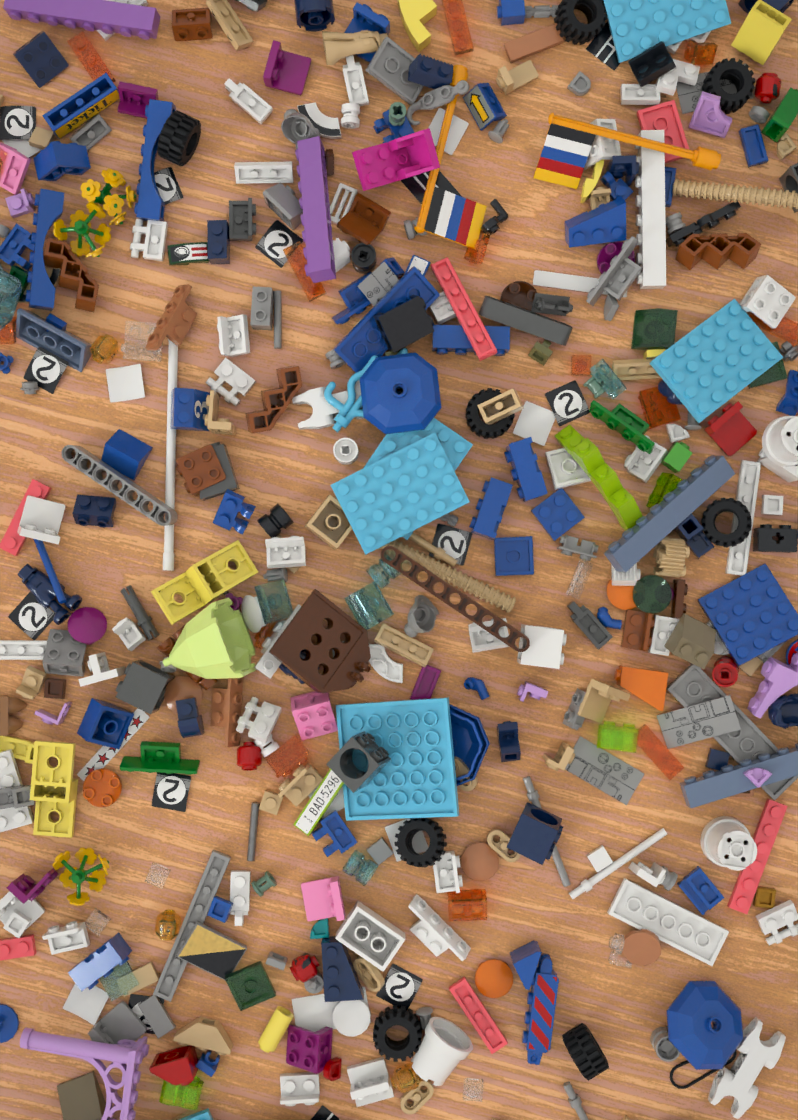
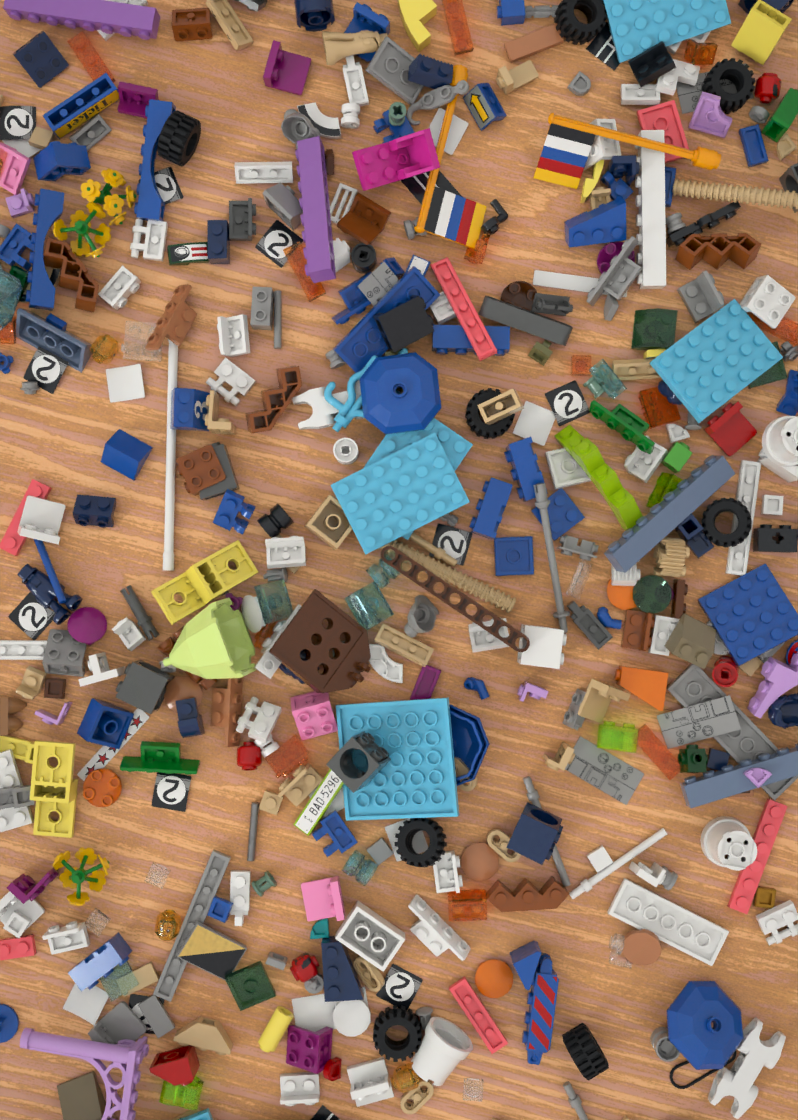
(110, 483): light grey beam -> none
(120, 288): none -> white bracket
(207, 1064): blue tile -> none
(248, 101): white hinge -> none
(498, 132): light grey piece -> none
(508, 741): dark blue brick -> none
(527, 896): none -> dark orange brick
(542, 503): none -> light grey bar
(692, 759): none -> dark green brick
(700, 890): blue plate -> none
(701, 296): none -> light grey bracket

